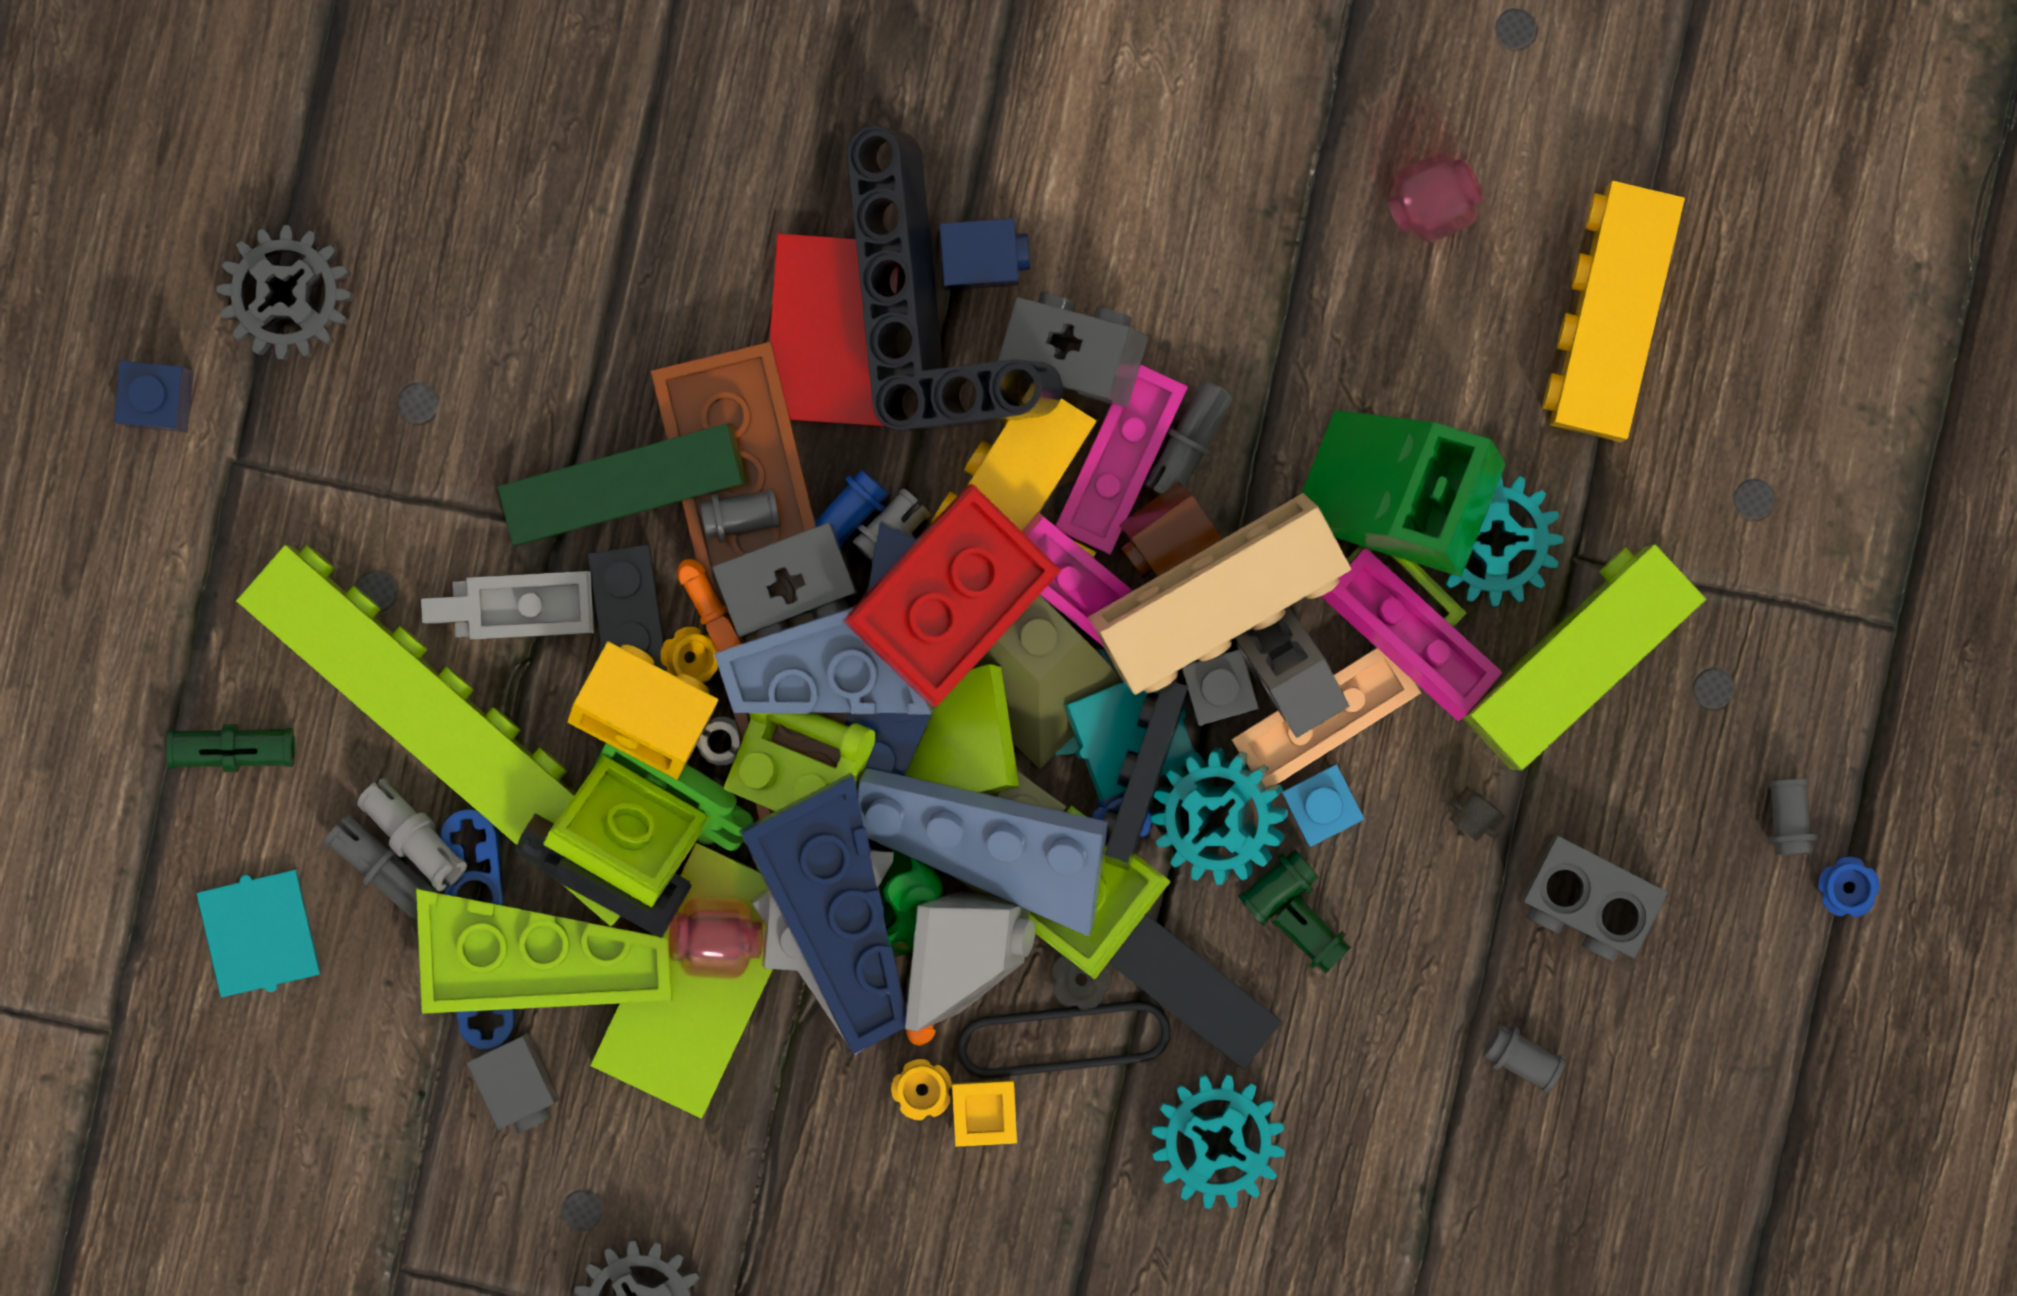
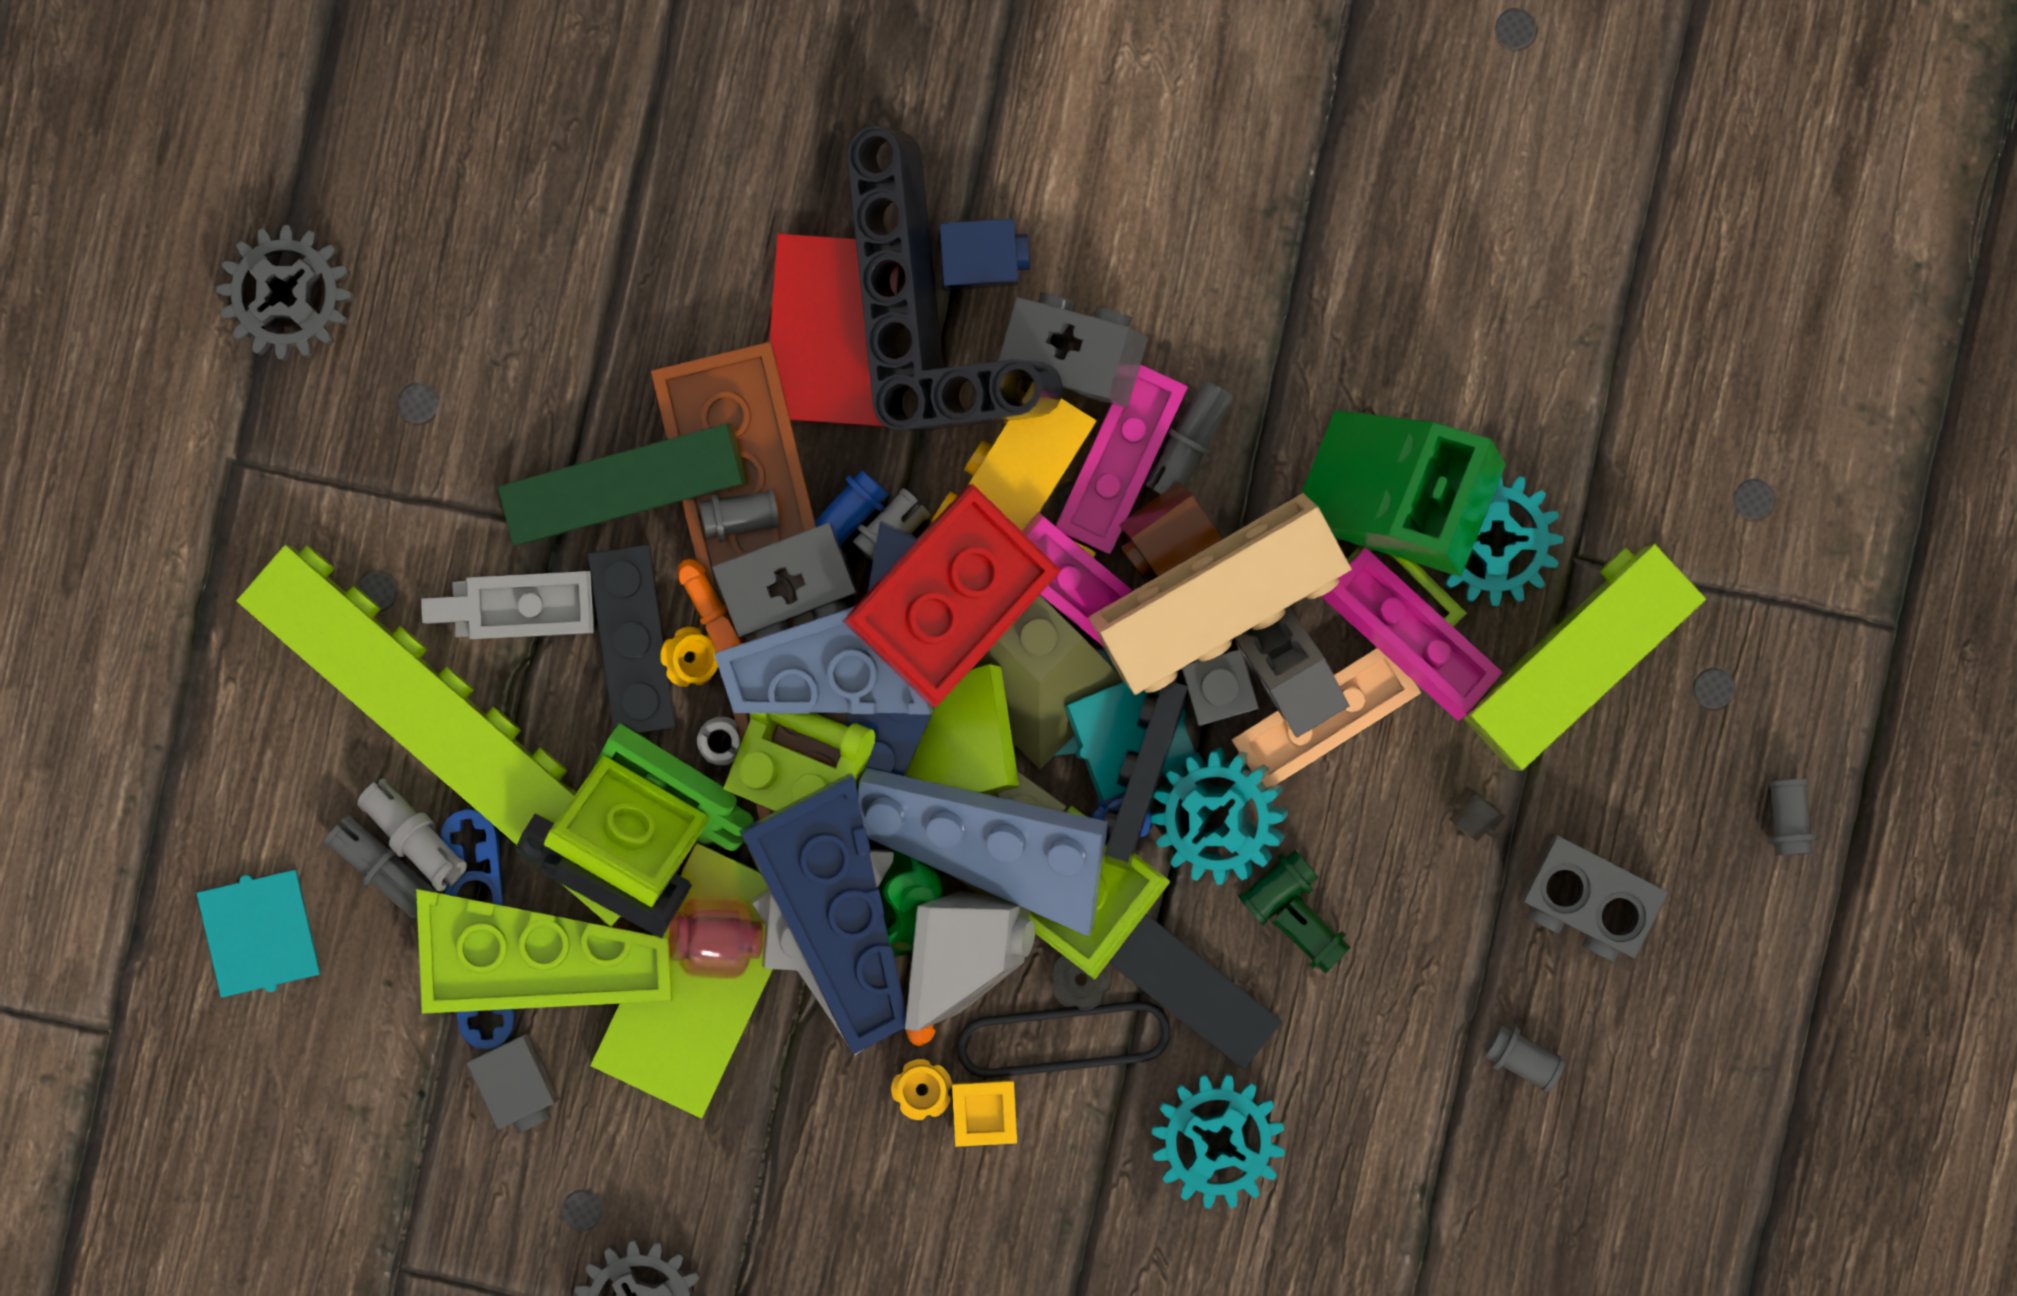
(153, 396): dark blue brick -> none
(230, 748): dark green pin -> none
(643, 708): yellow brick -> none
(1322, 805): dark azure plate -> none
(1436, 197): clear pink head -> none
(1615, 310): yellow brick -> none
(1865, 887): blue plate -> none

